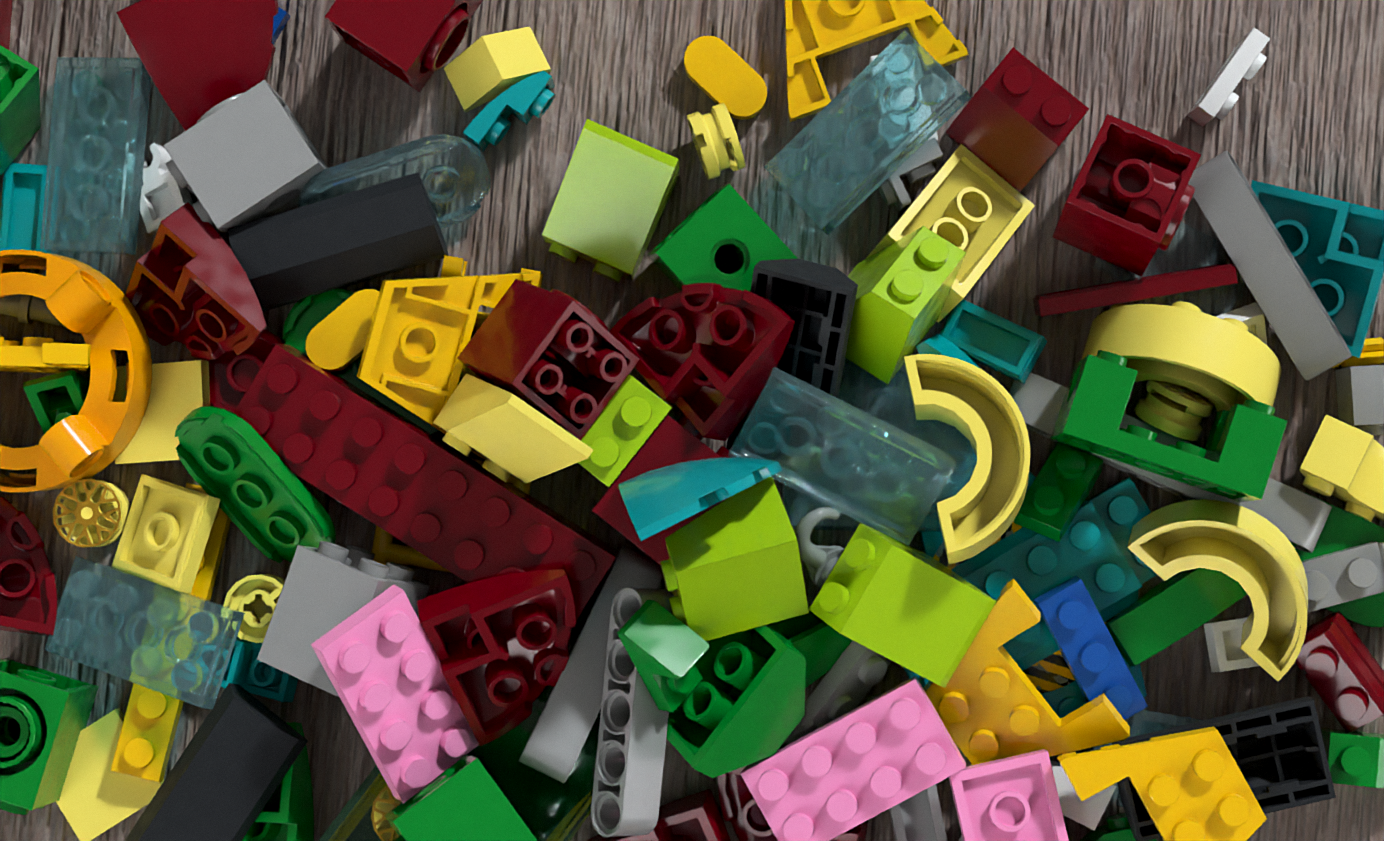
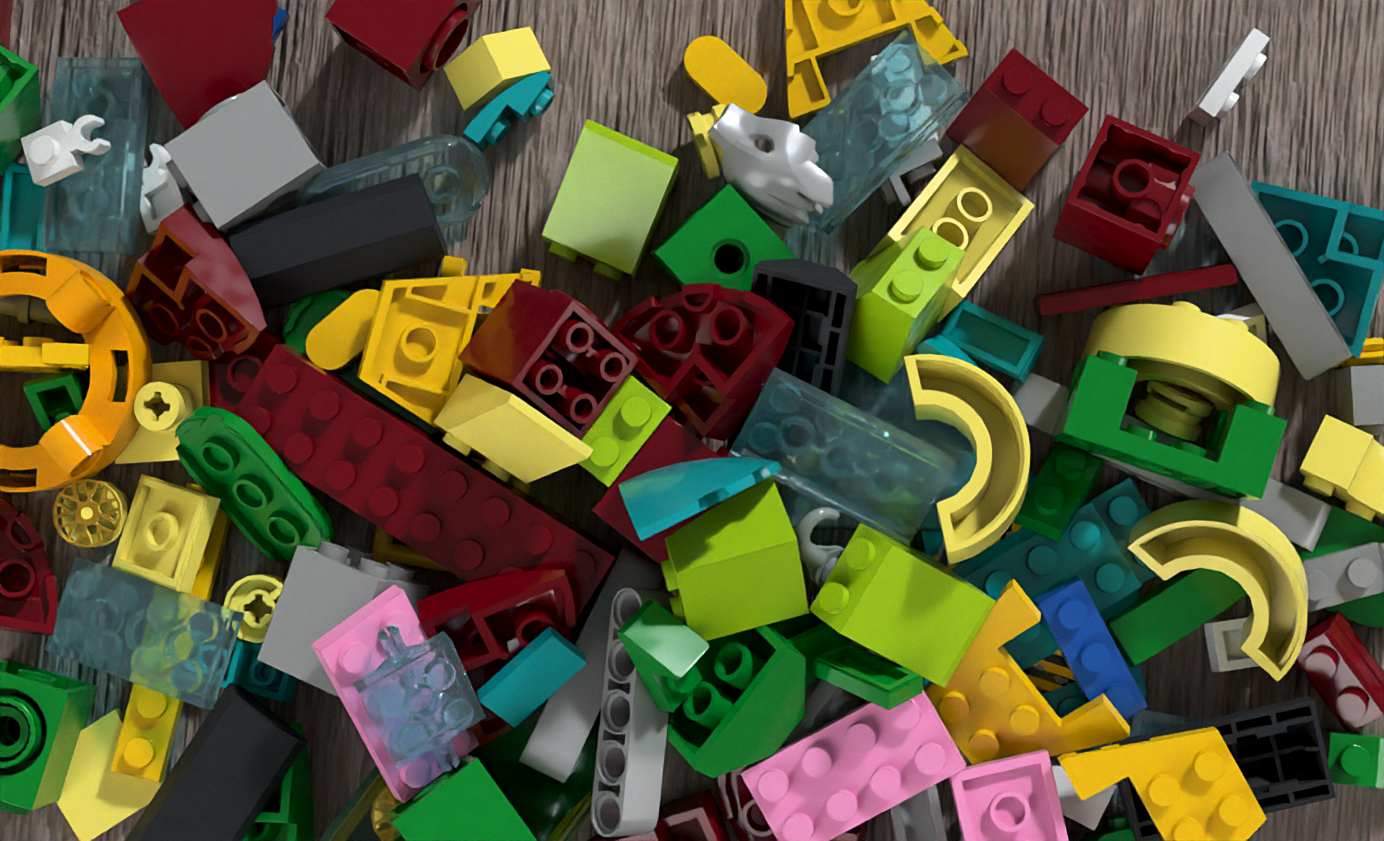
(58, 148): none -> white plate
(177, 405): none -> light yellow wheel
(419, 699): none -> clear light blue plate
(532, 677): none -> teal tile
(775, 184): none -> light grey piece
(867, 676): none -> green tile

